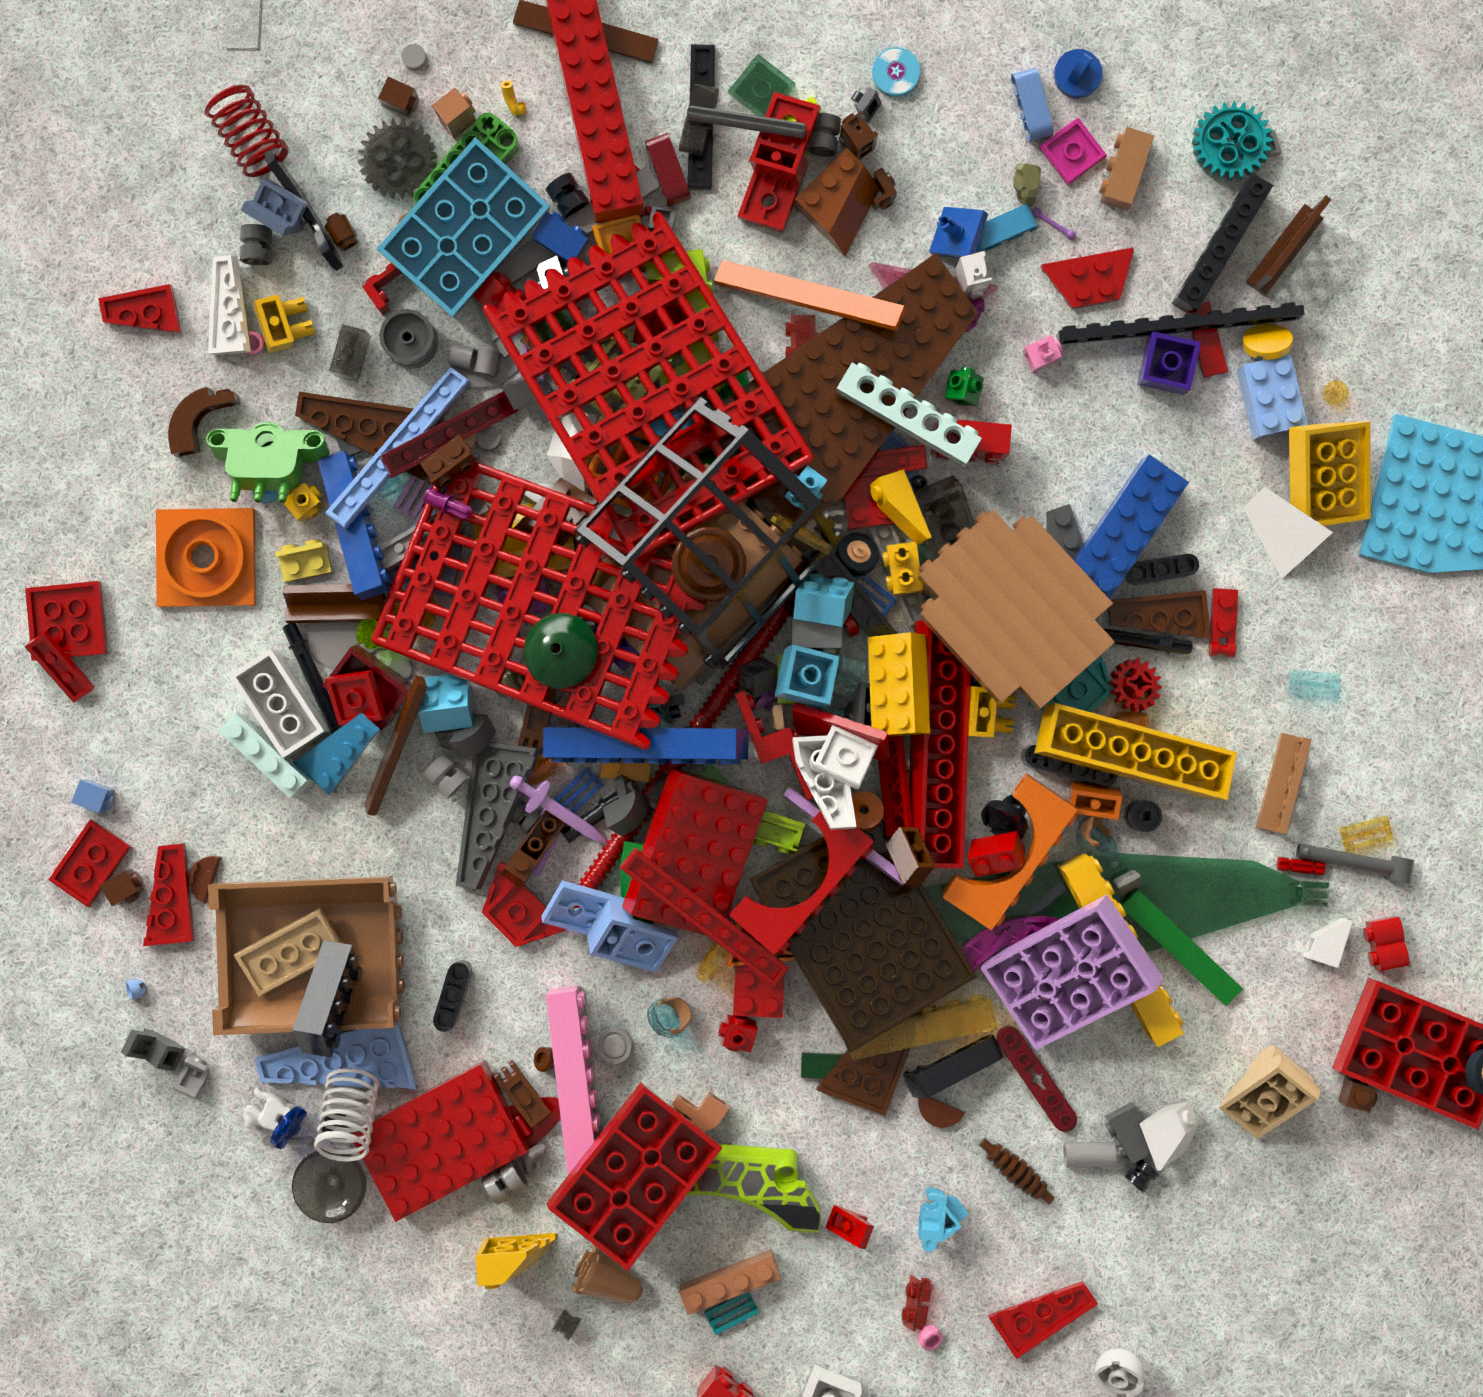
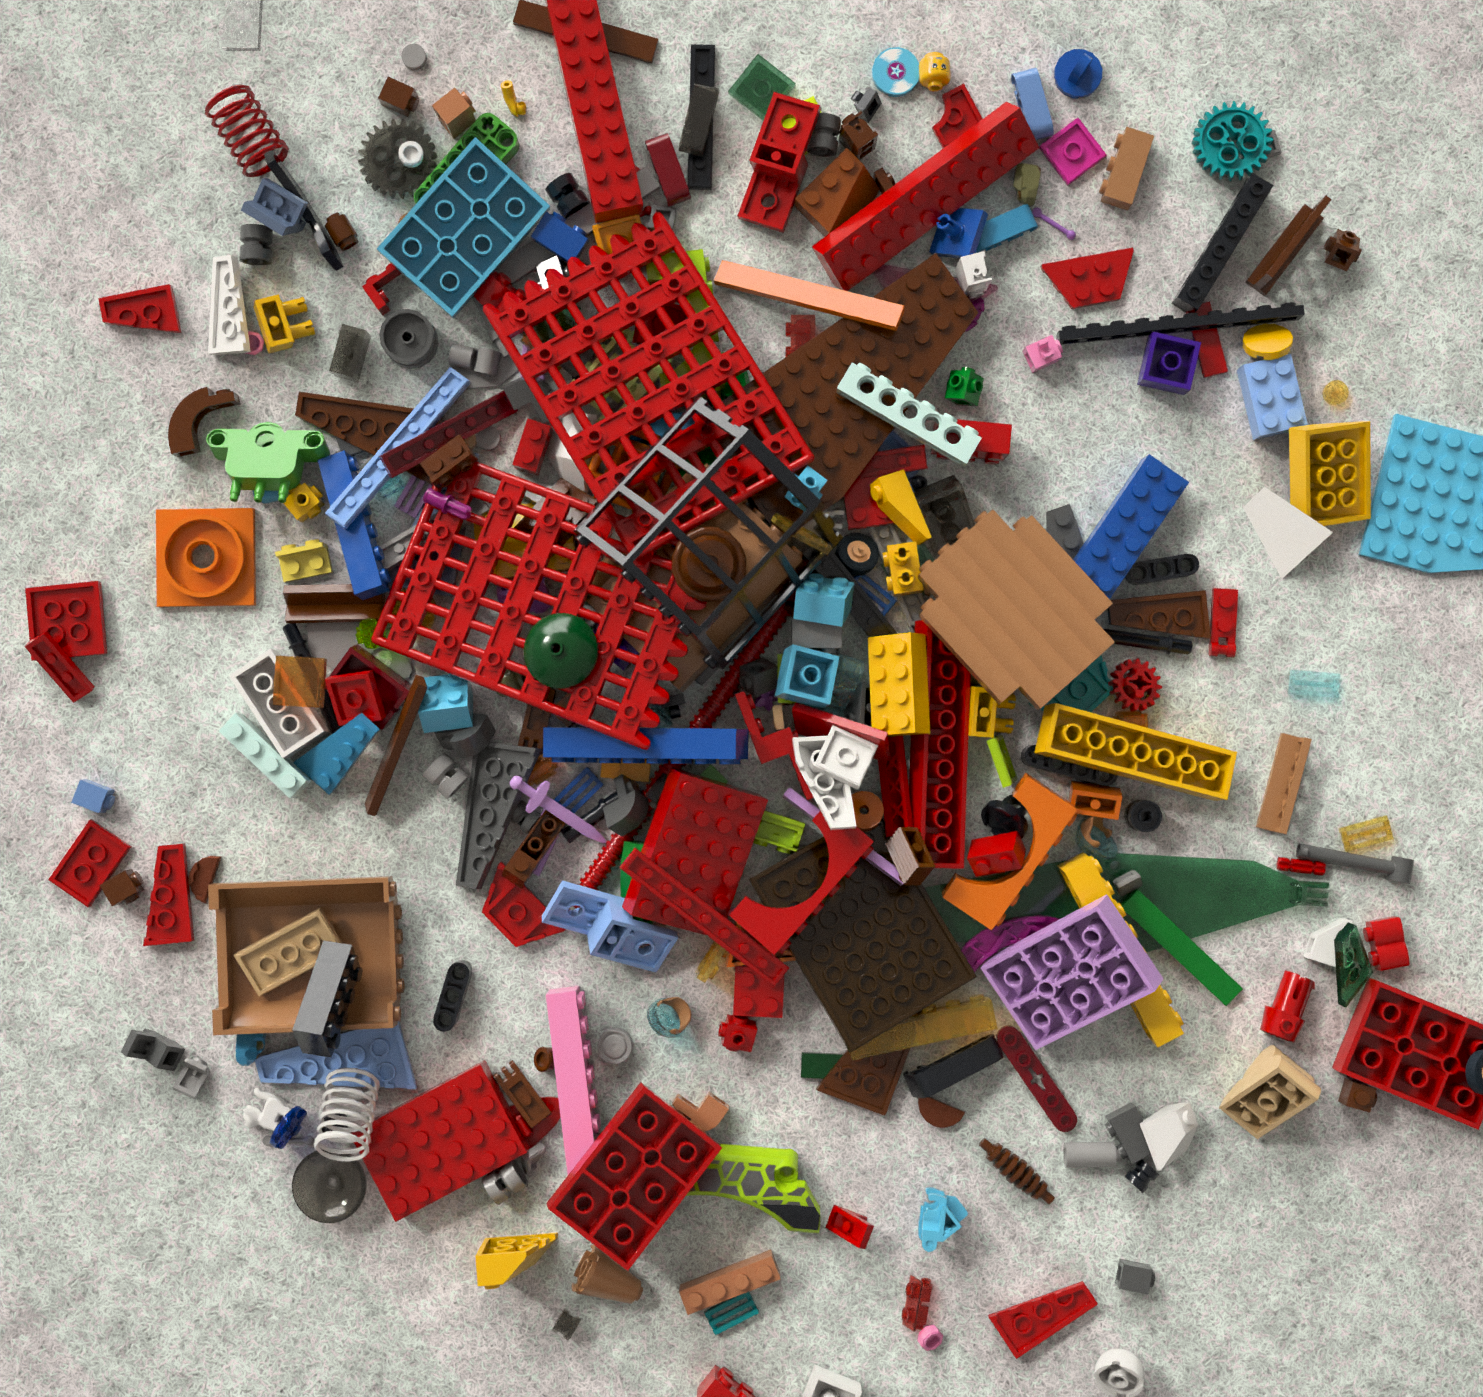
(134, 990): light blue hinge -> none
(248, 1047): none -> dark azure rock
(299, 681): none -> clear orange tile
(410, 154): none -> white tile
(532, 447): none -> red brick
(746, 121): dark grey axle -> none
(850, 627): red tile -> none
(924, 195): none -> red brick
(934, 71): none -> yellow head
(958, 115): none -> red tile
(1002, 760): none -> lime tile
(1134, 1276): none -> dark grey brick
(1285, 1015): none -> red piece
(1342, 249): none -> reddish brown brick
(1351, 964): none -> clear green wing

